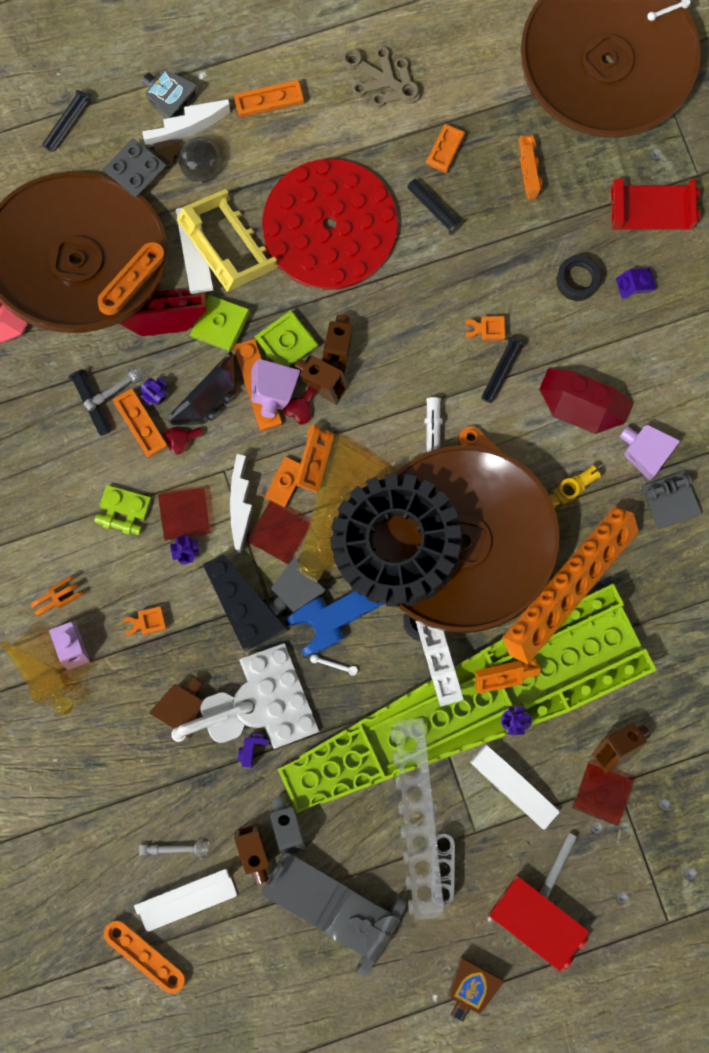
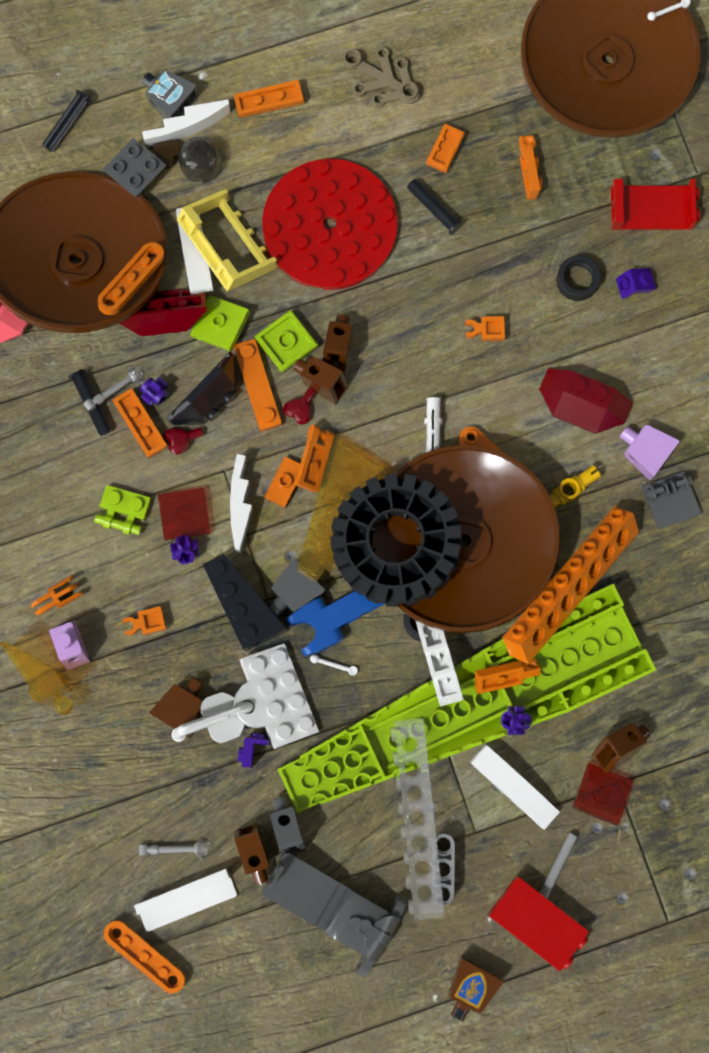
(272, 386): lavender torso -> none
(278, 532): clear red plate -> none
(502, 369): black axle -> none

